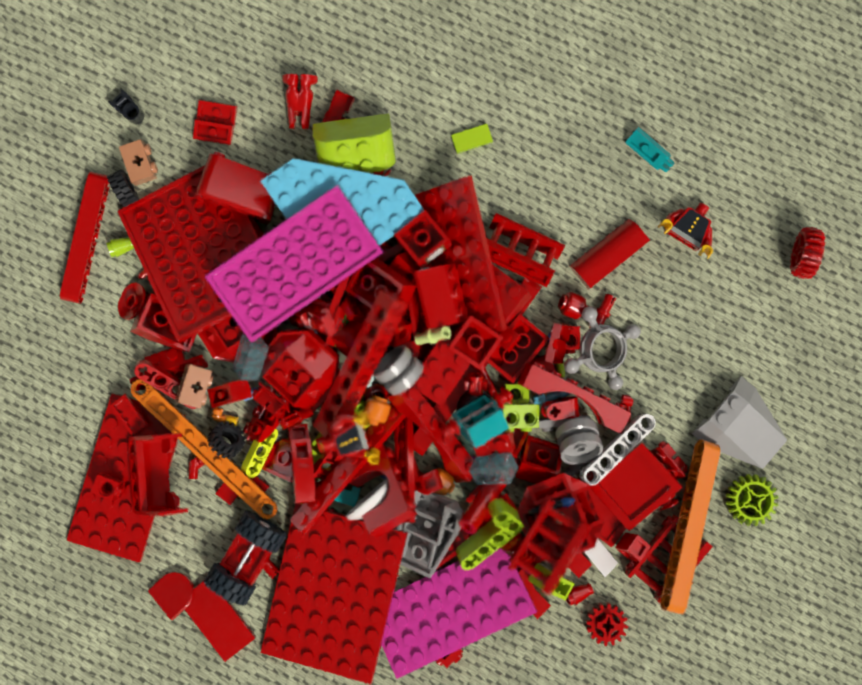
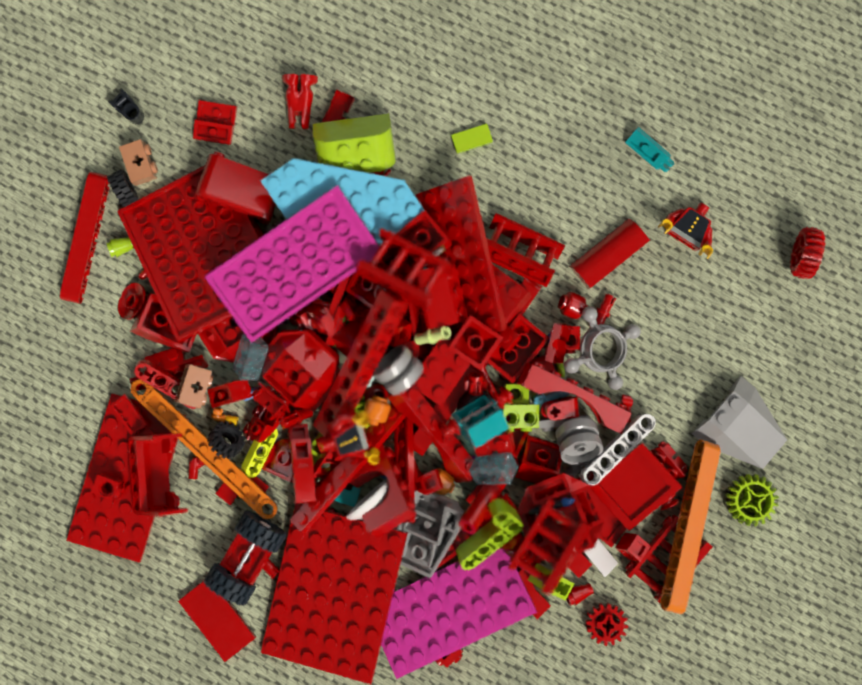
(173, 593): red tile -> none
(403, 287): none -> red fence

